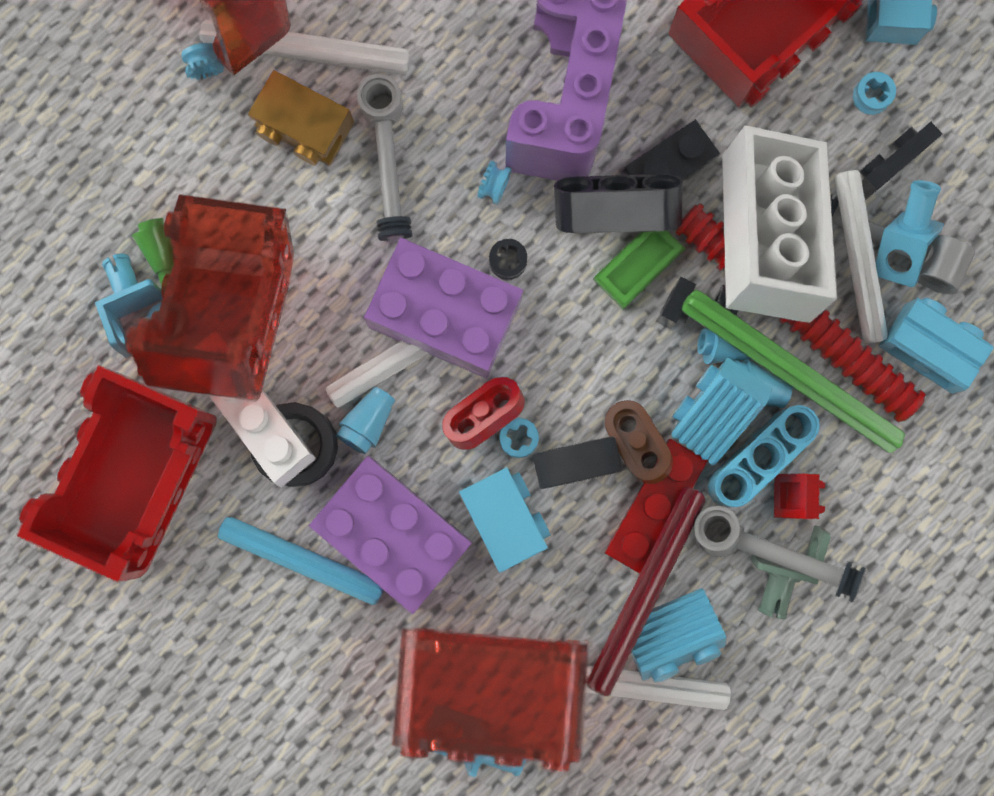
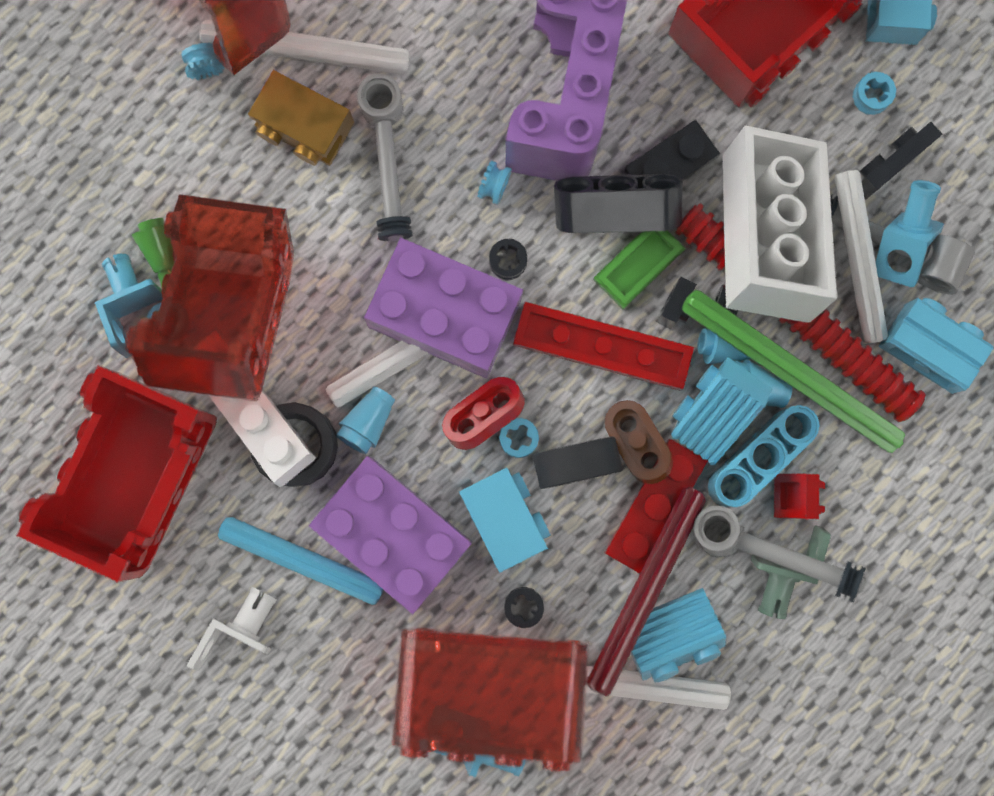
(243, 627): none -> white bracket
(517, 619): none -> black bush
(603, 346): none -> red plate

